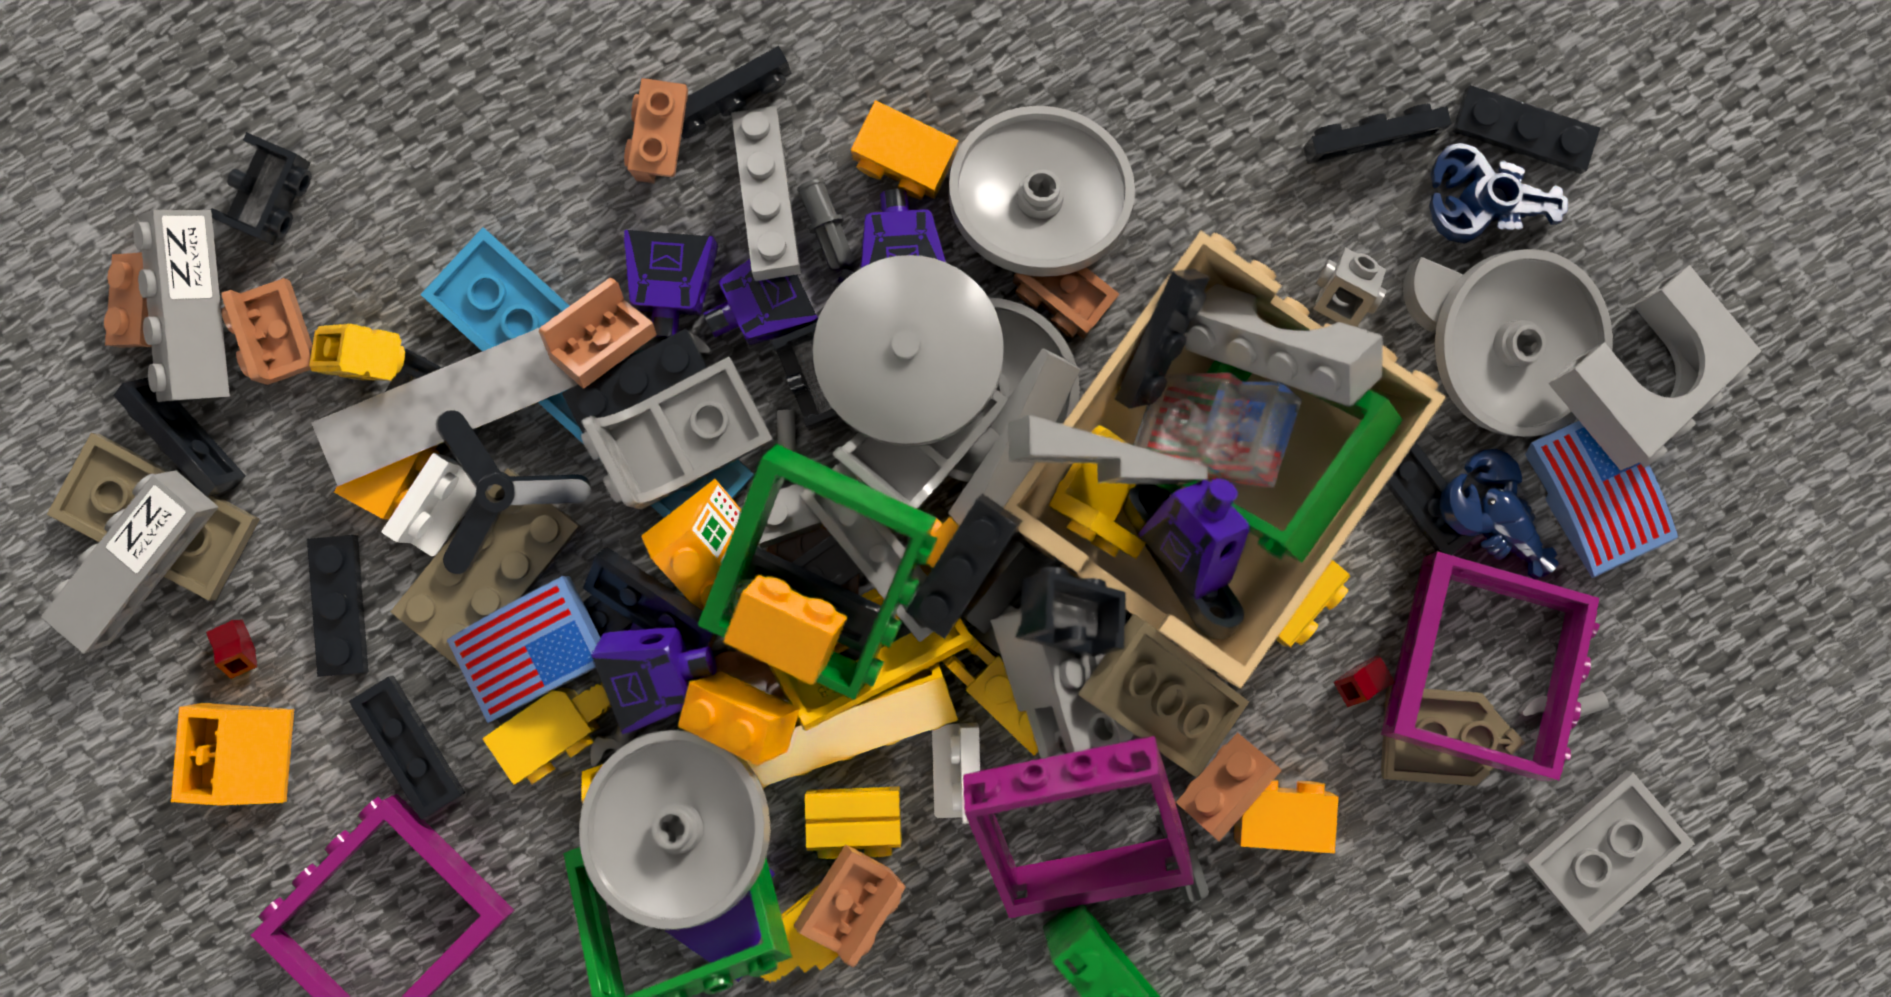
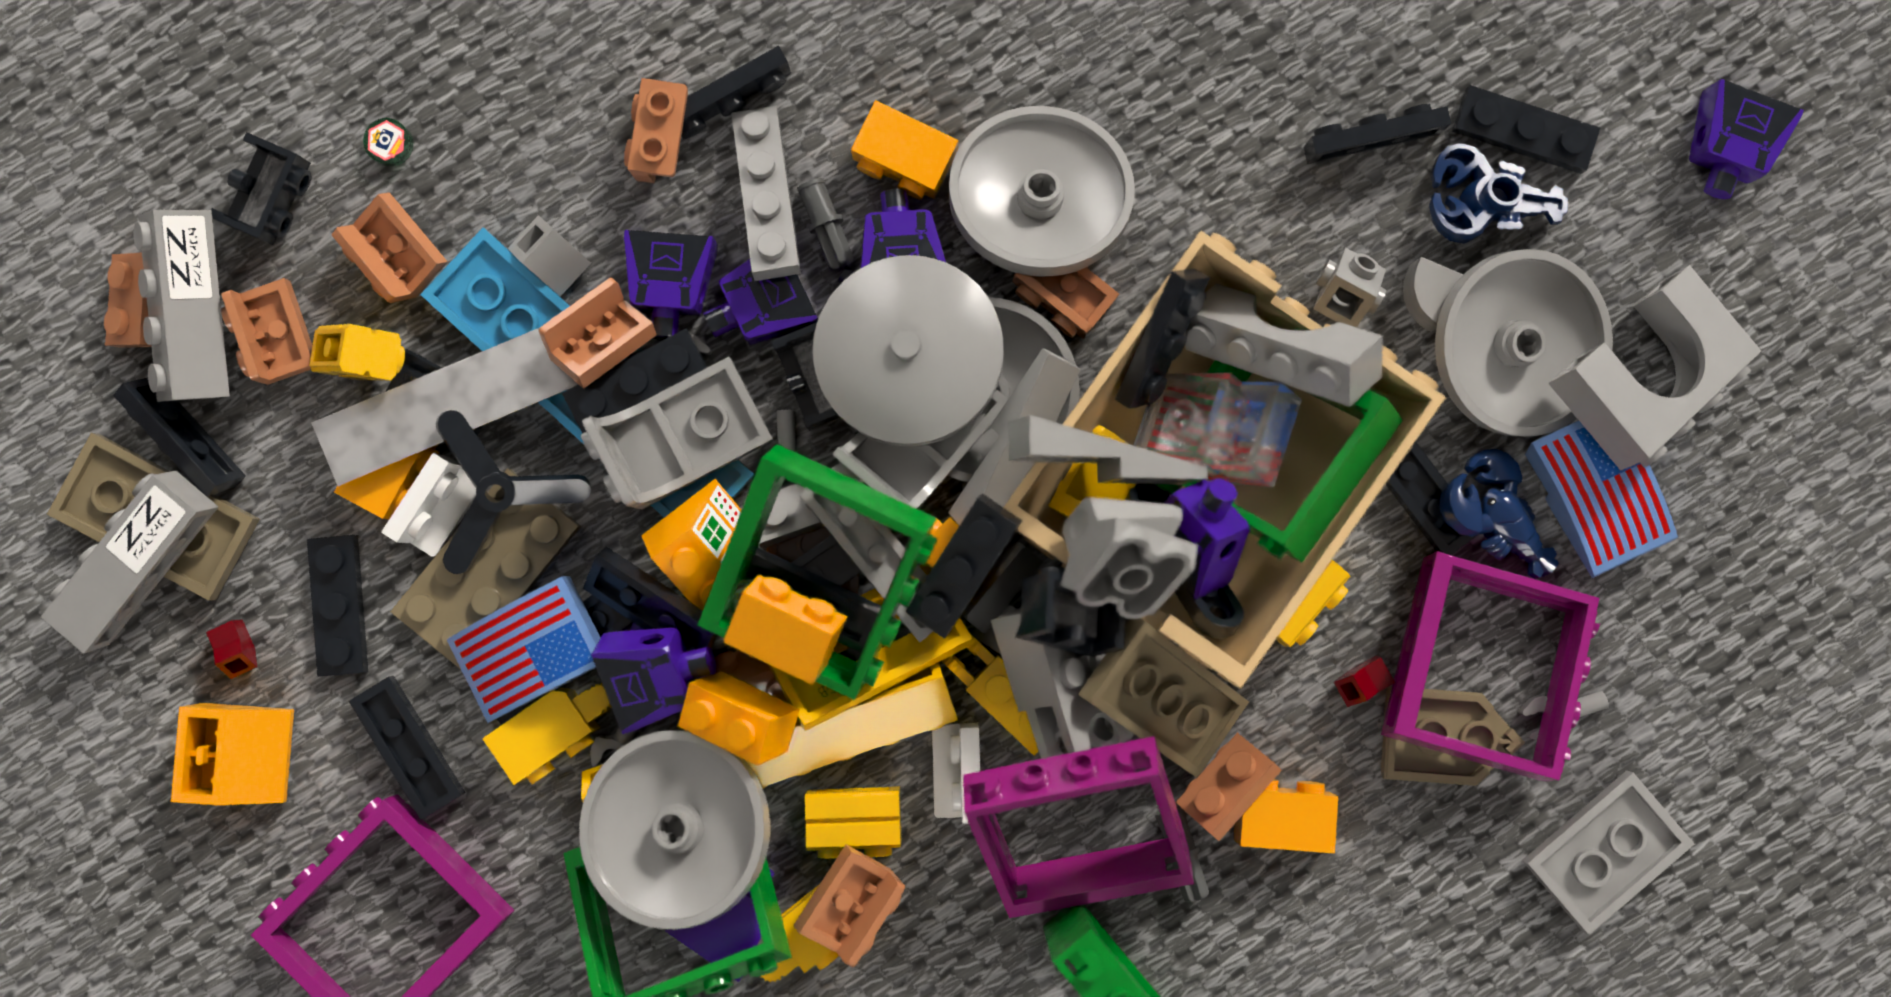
(388, 142): none -> tile
(390, 250): none -> nougat bracket
(549, 255): none -> light grey brick
(1126, 554): none -> light grey piece
(1739, 135): none -> torso

